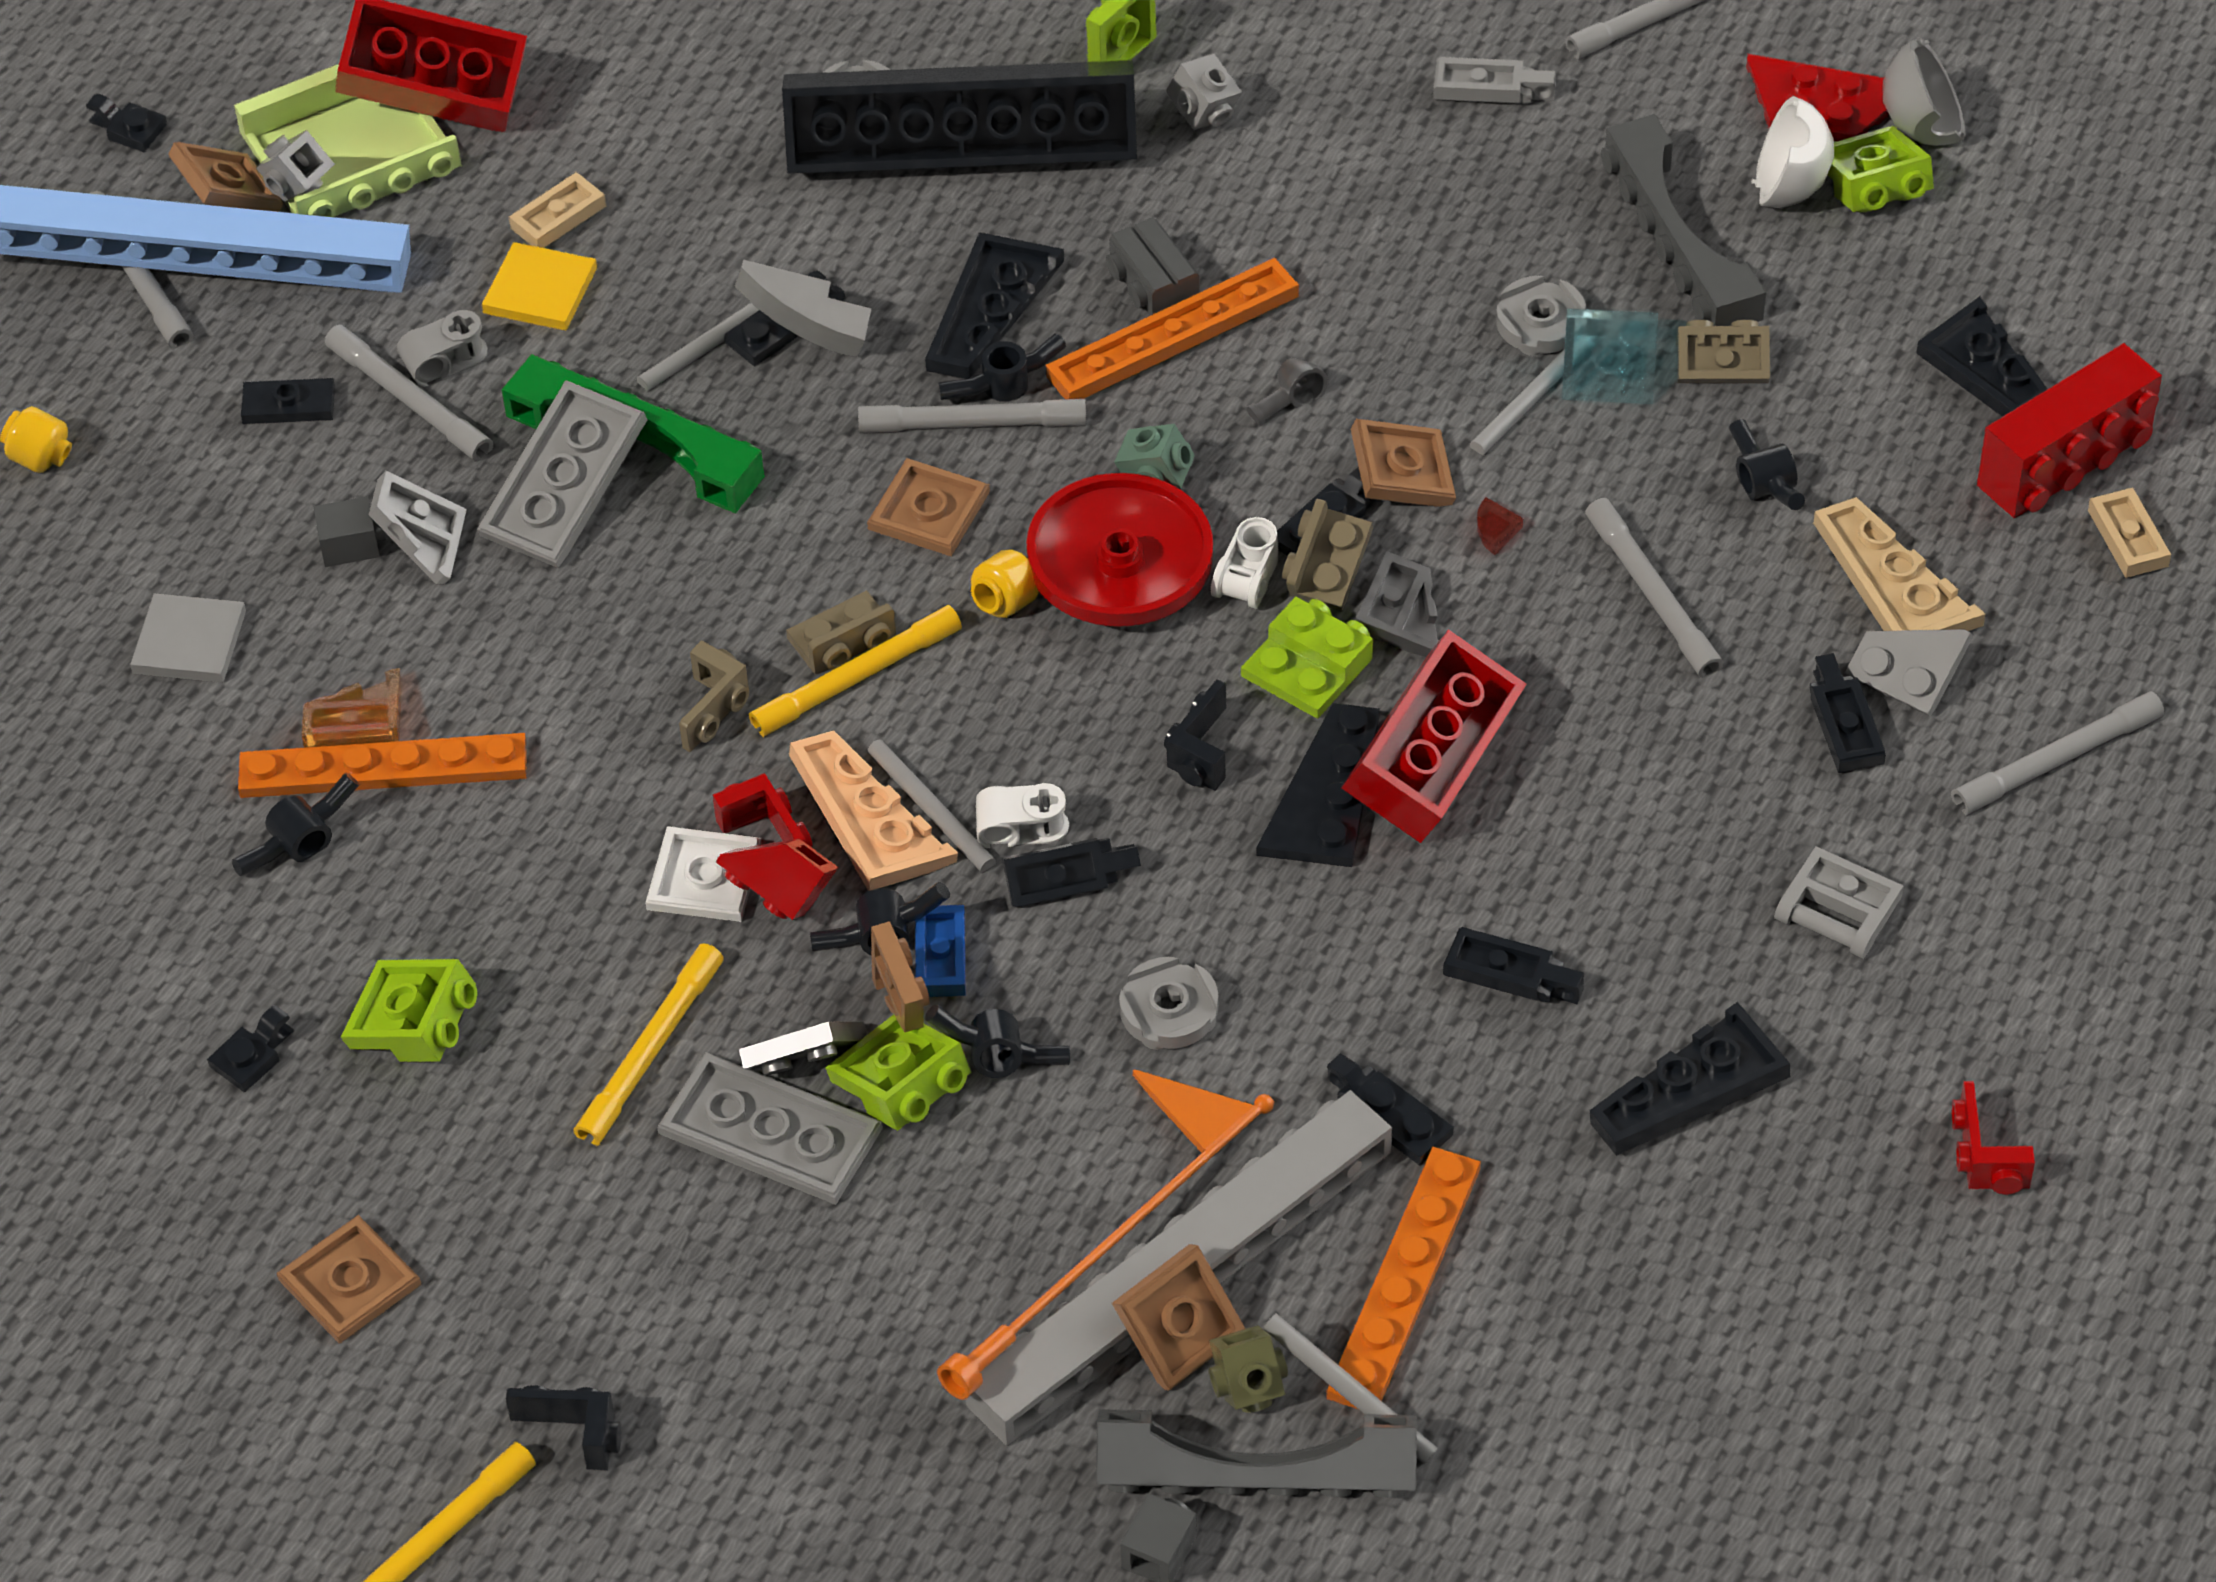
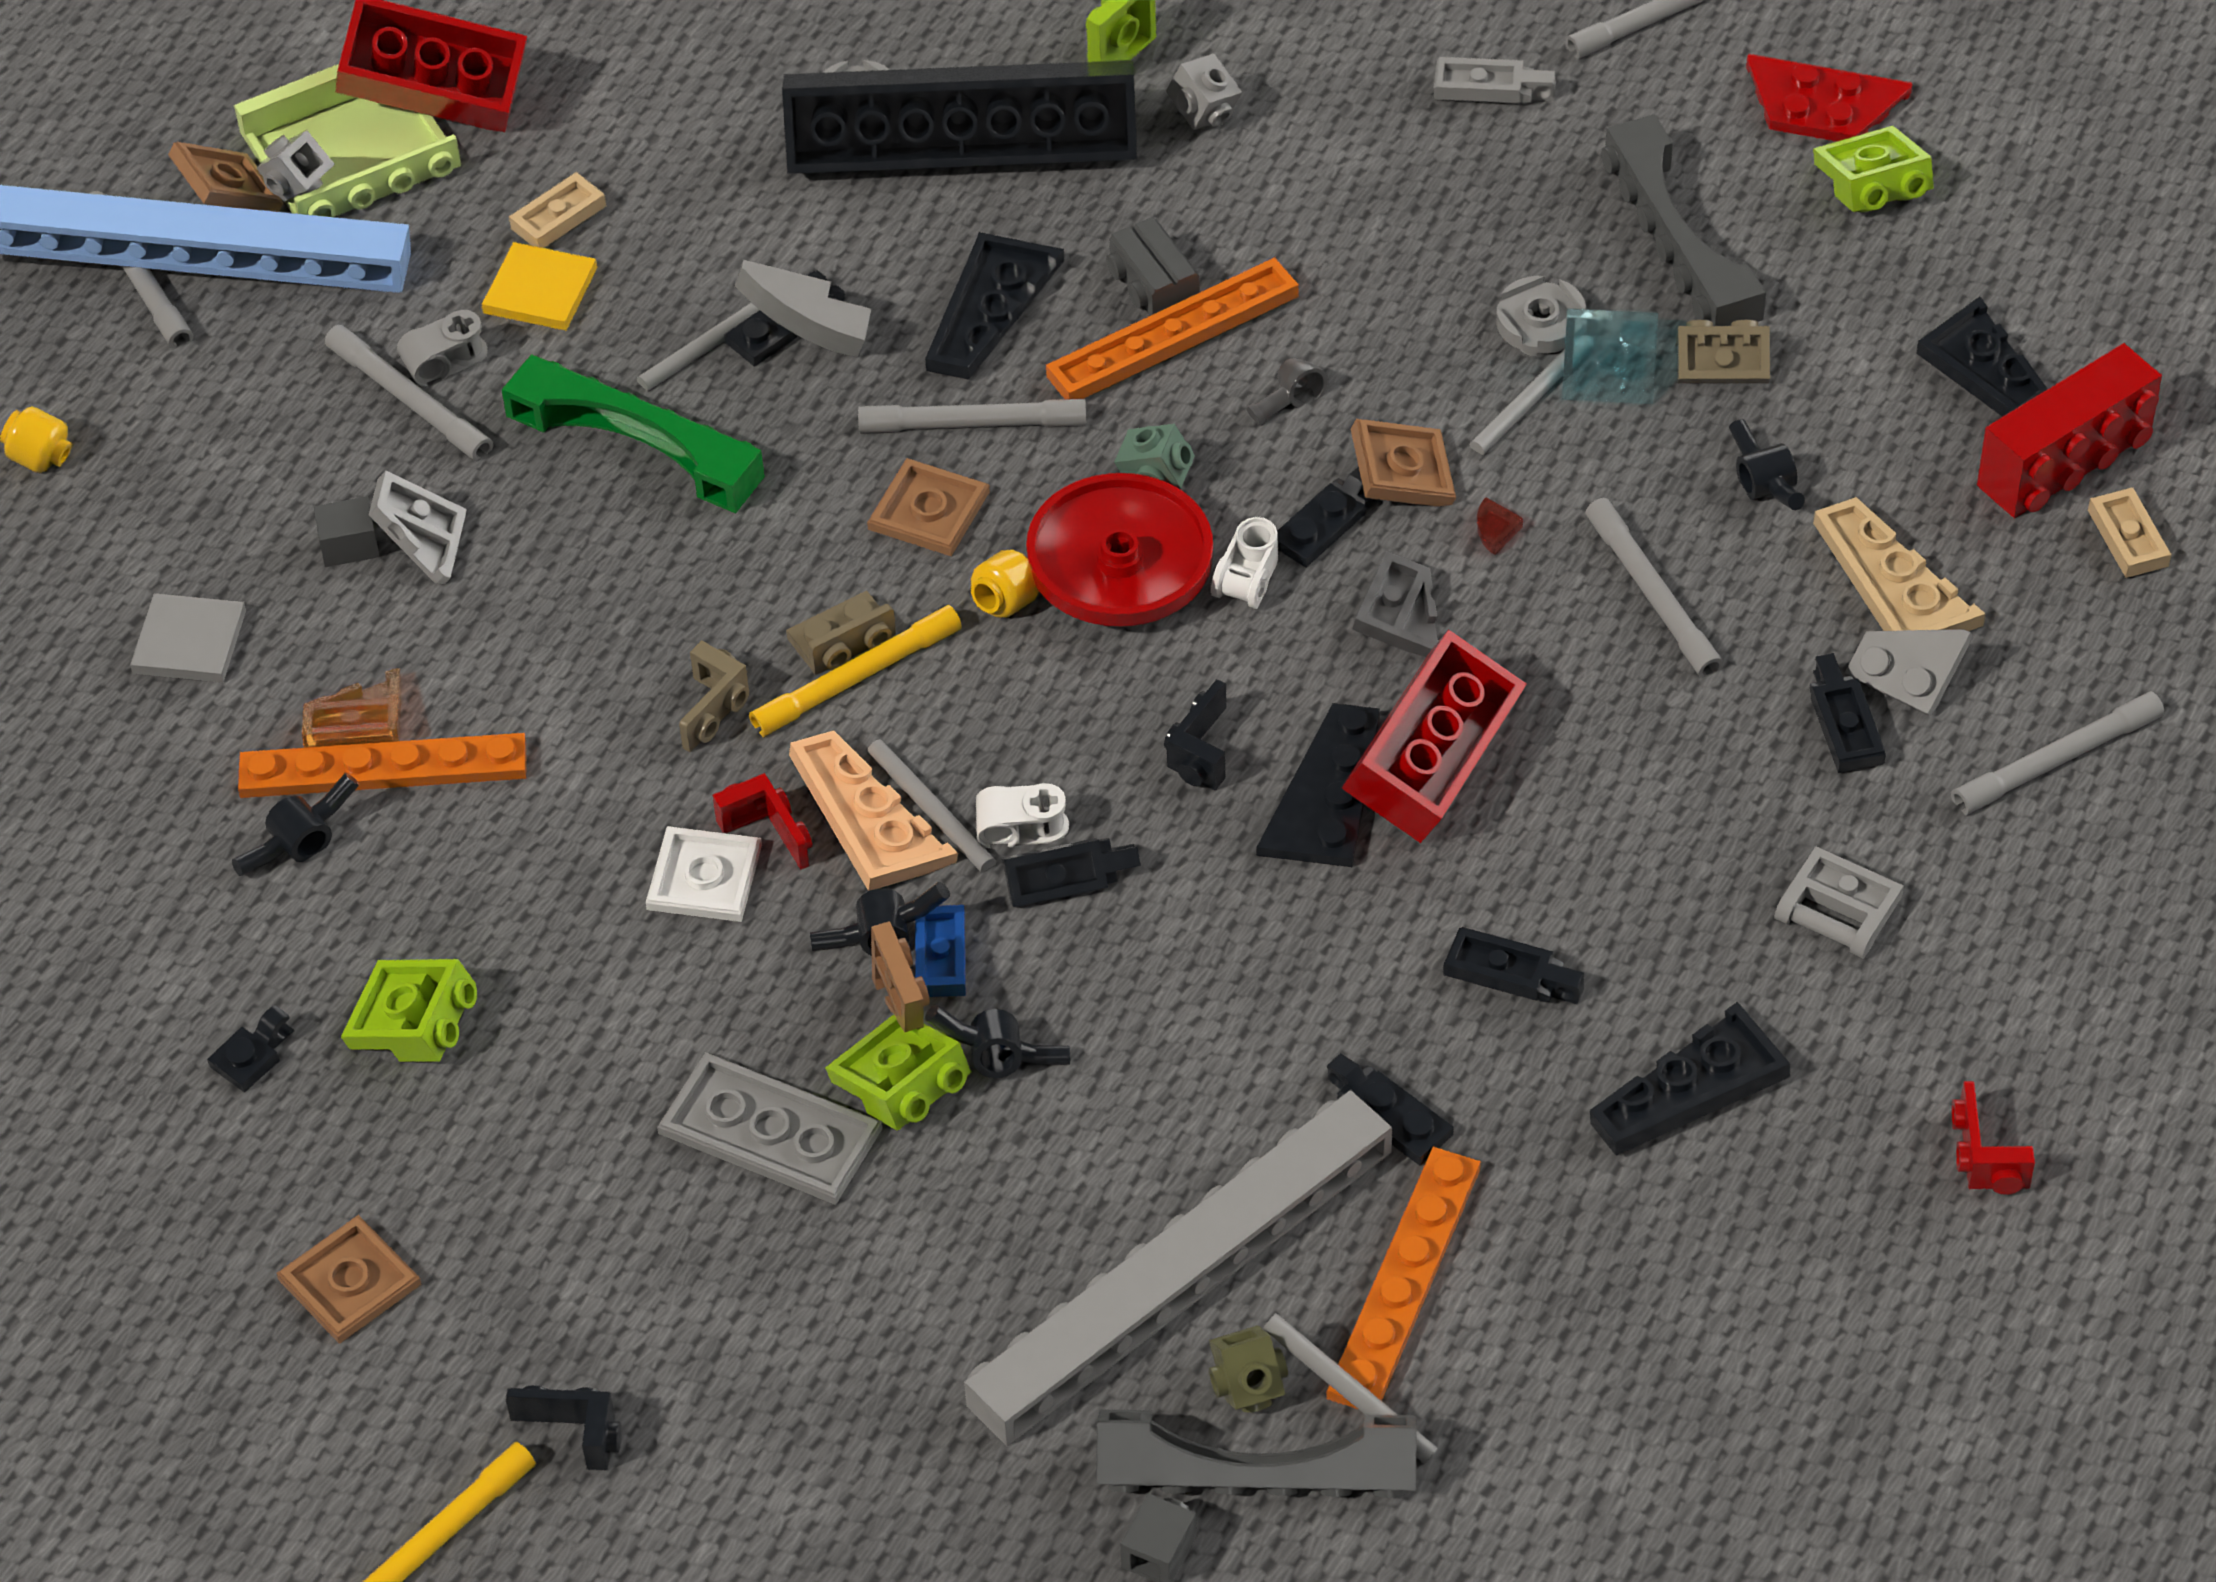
(130, 127): black plate -> none
(288, 401): black plate -> none
(562, 474): light grey tile -> none
(690, 983): yellow piece -> none
(783, 873): red slope -> none
(813, 1042): wing -> none
(1003, 371): black piece -> none
(1169, 1027): light grey plate -> none
(1176, 1315): medium nougat tile -> none
(1207, 1122): orange piece -> none
(1309, 656): lime plate -> none
(1326, 555): dark tan bracket -> none
(1794, 155): white cylinder -> none
(1922, 96): light grey cylinder -> none

